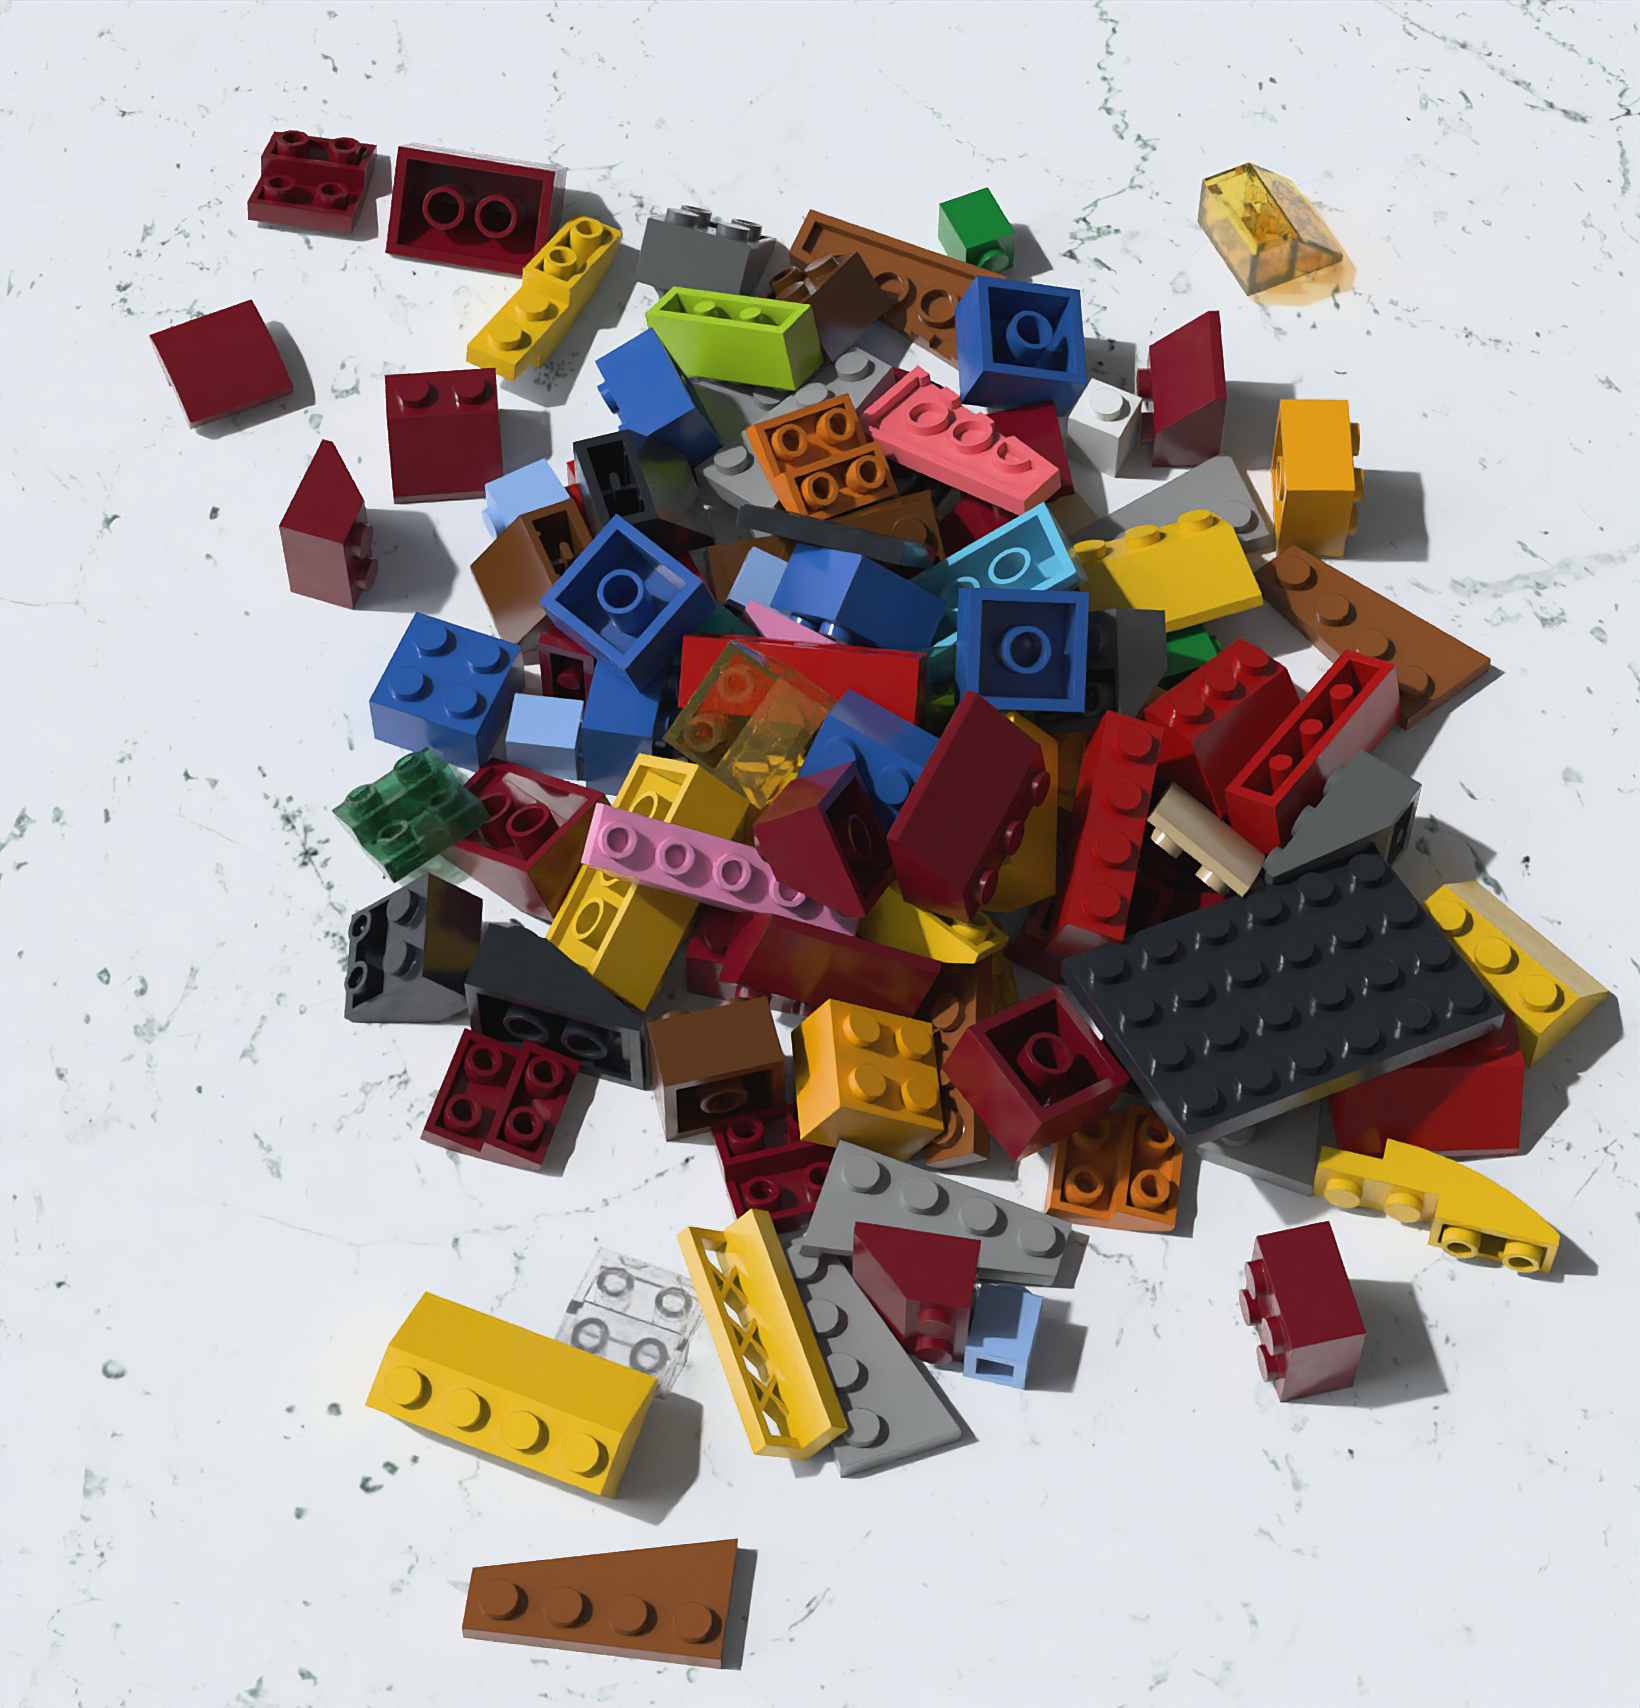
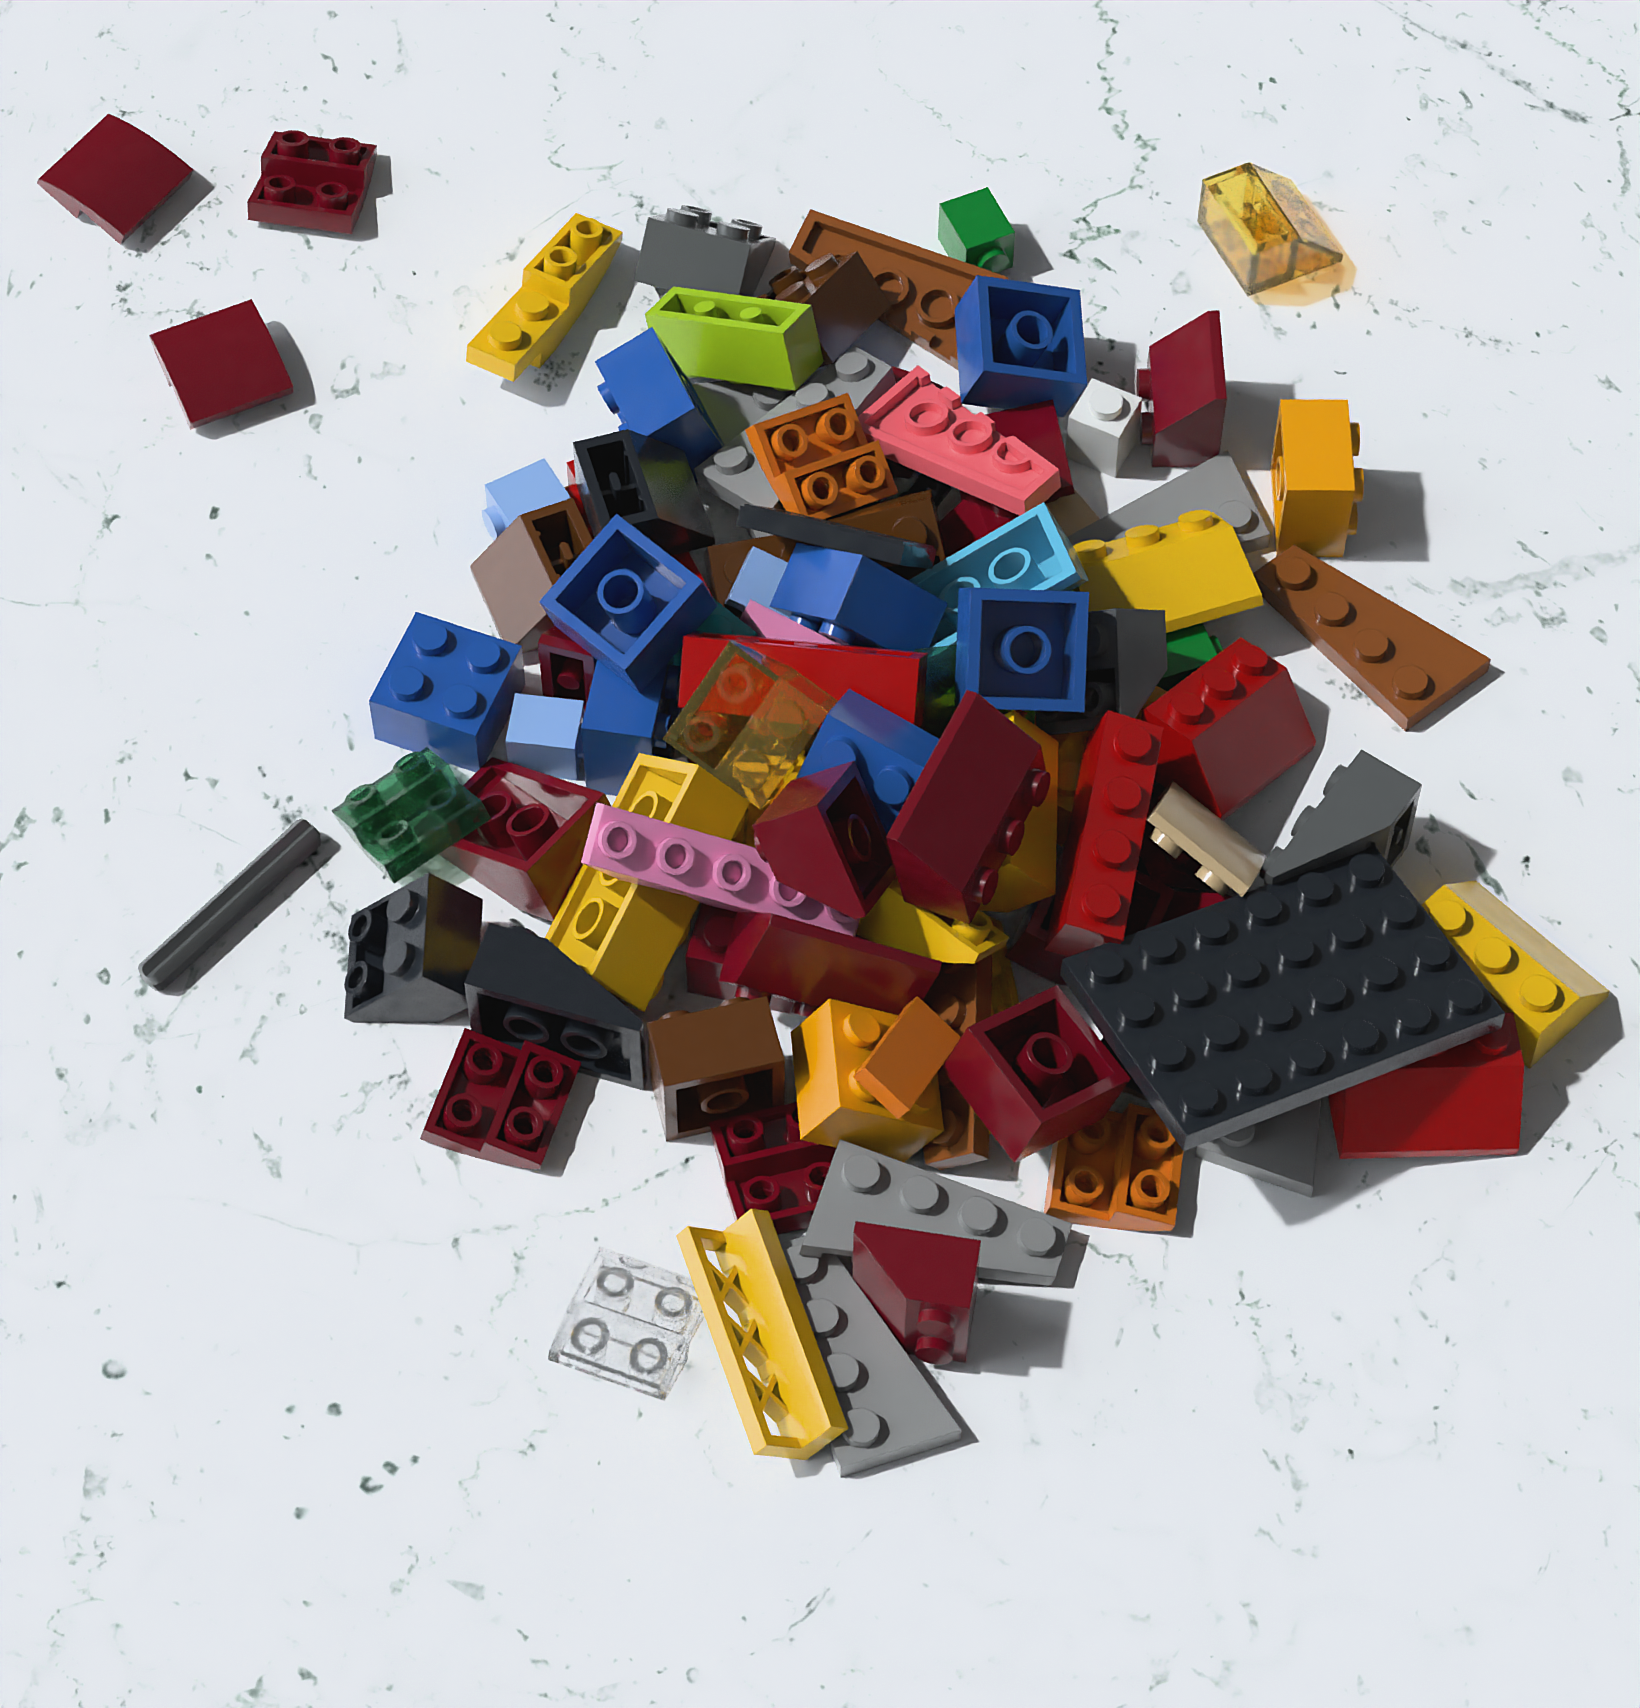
(115, 177): none -> dark red slope
(229, 905): none -> dark grey axle
(328, 534): dark red slope -> none
(443, 434): dark red slope -> none
(473, 207): dark red slope -> none
(513, 1394): yellow slope -> none
(624, 1604): dark orange wing -> none
(907, 1057): none -> orange tile
(1003, 1335): light blue brick -> none
(1302, 1312): dark red brick -> none
(1338, 717): red brick -> none
(1465, 1208): yellow slope -> none

